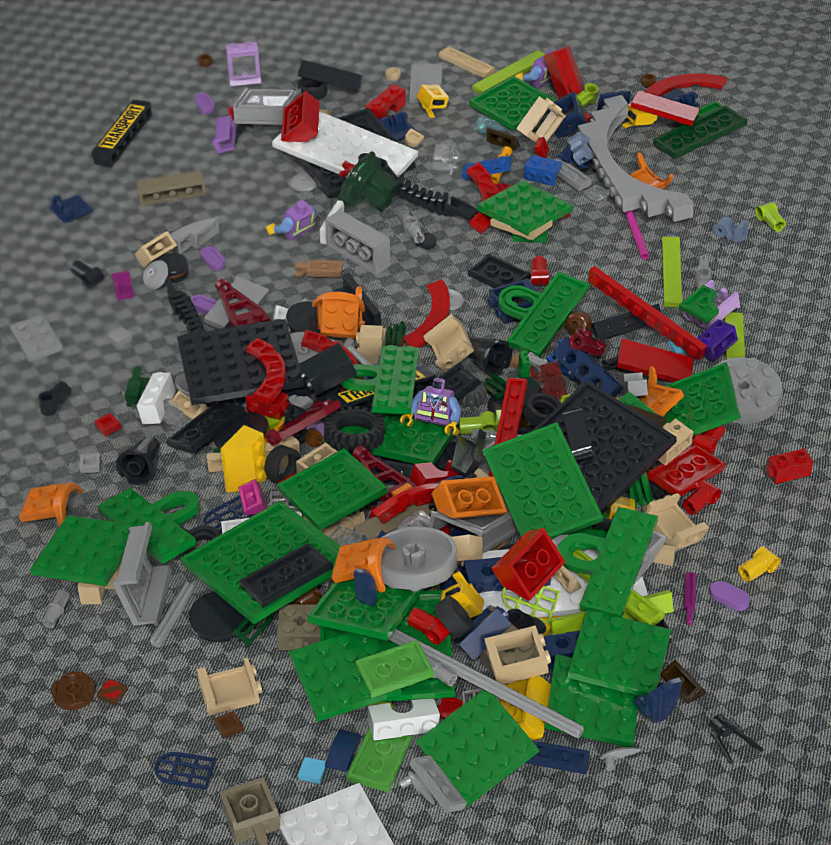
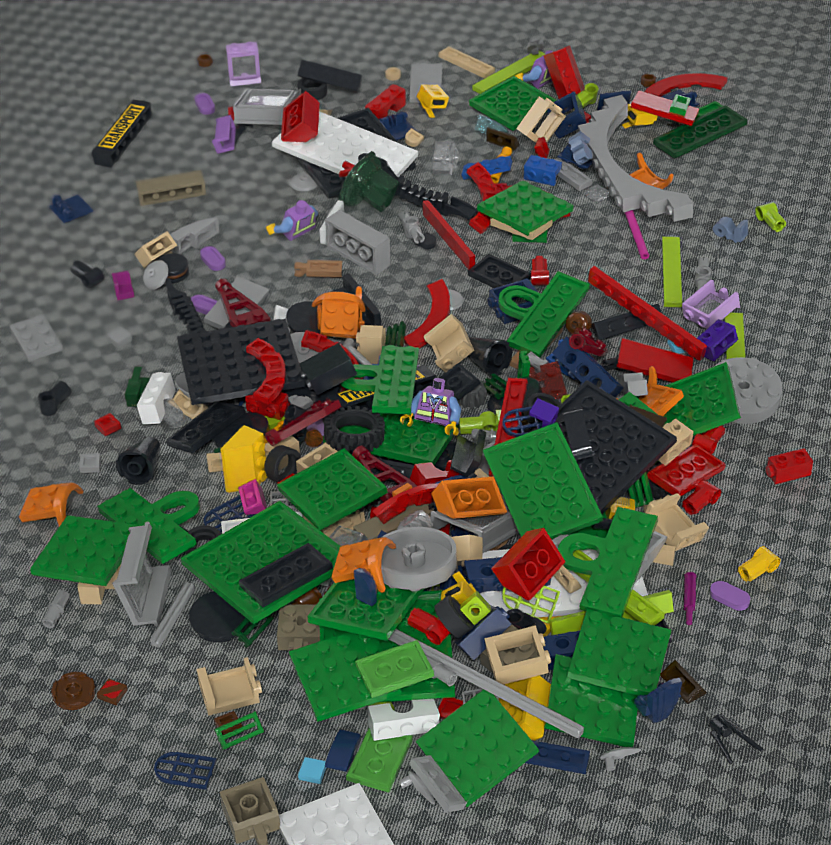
(221, 738): none -> green tile
(448, 235): none -> red tile
(475, 601): none -> lime plate
(520, 426): none -> dark blue window
(535, 45): none -> flat silver plate
(545, 412): none -> dark purple panel
(680, 105): none -> green tile
(701, 304): green tile -> none

